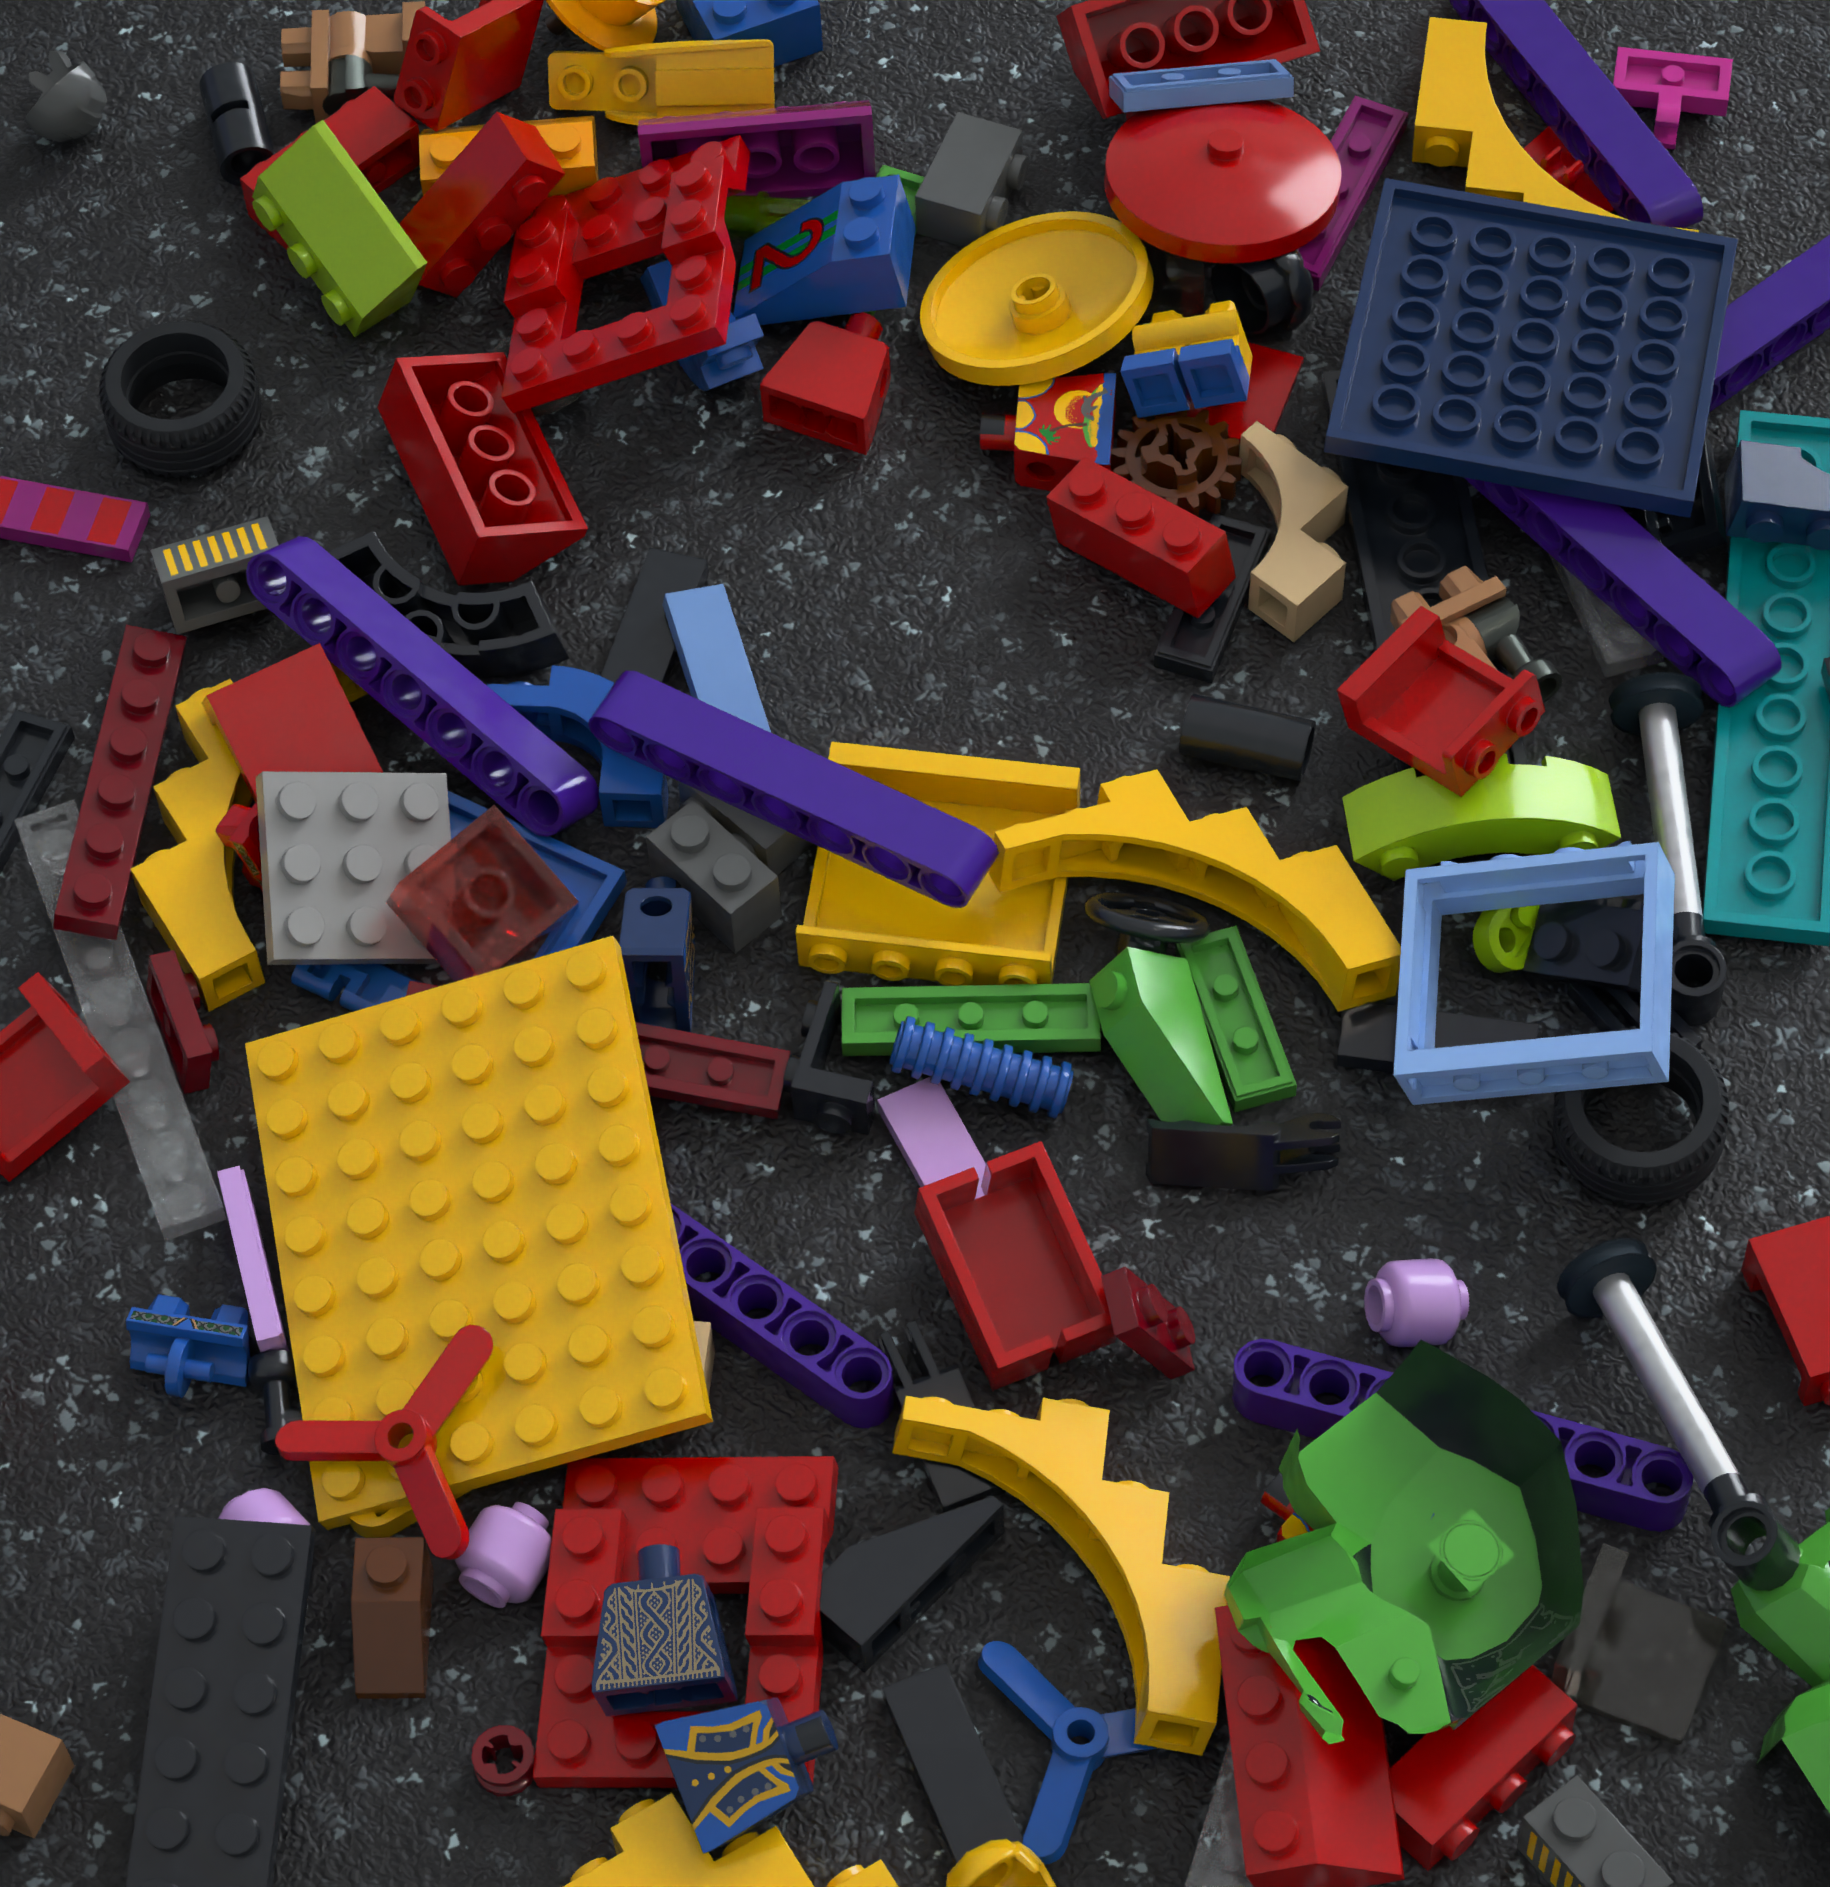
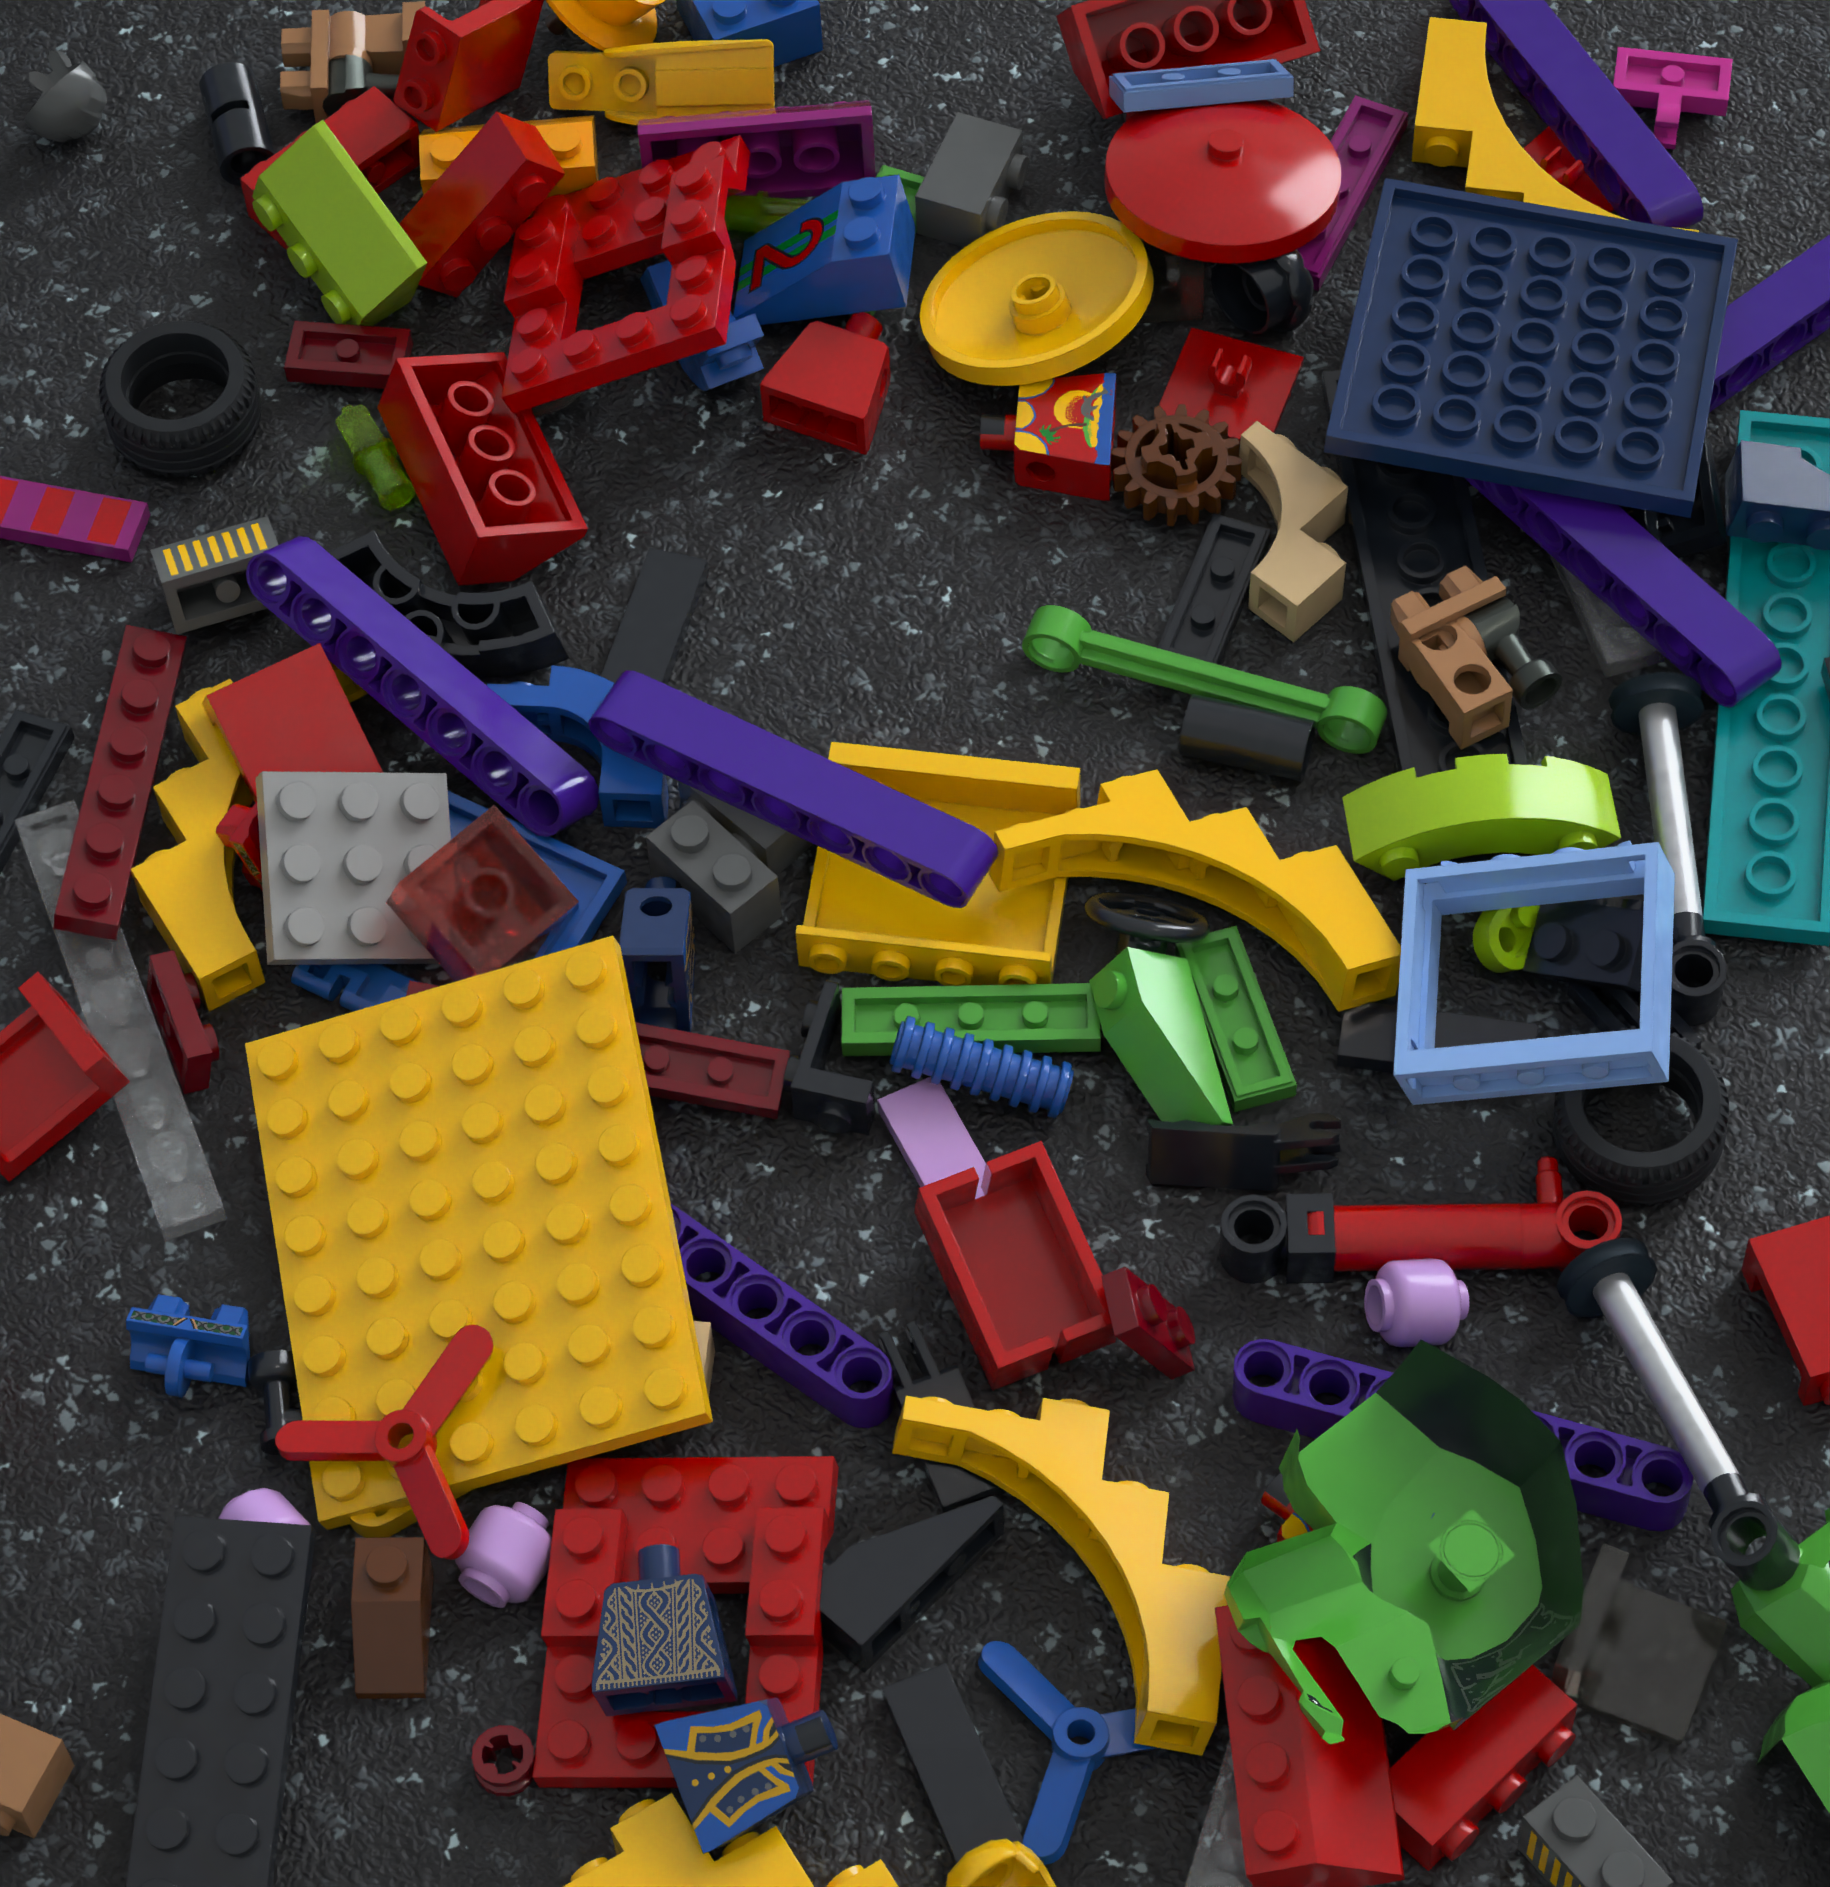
(252, 1260): lavender tile -> none
(344, 353): none -> dark red plate
(375, 457): none -> clear neon green axle
(713, 652): medium blue tile -> none
(1064, 639): none -> bright green piece
(1141, 537): red brick -> none
(1188, 360): blue hips -> none
(1439, 704): red panel -> none
(1482, 1236): none -> red piece

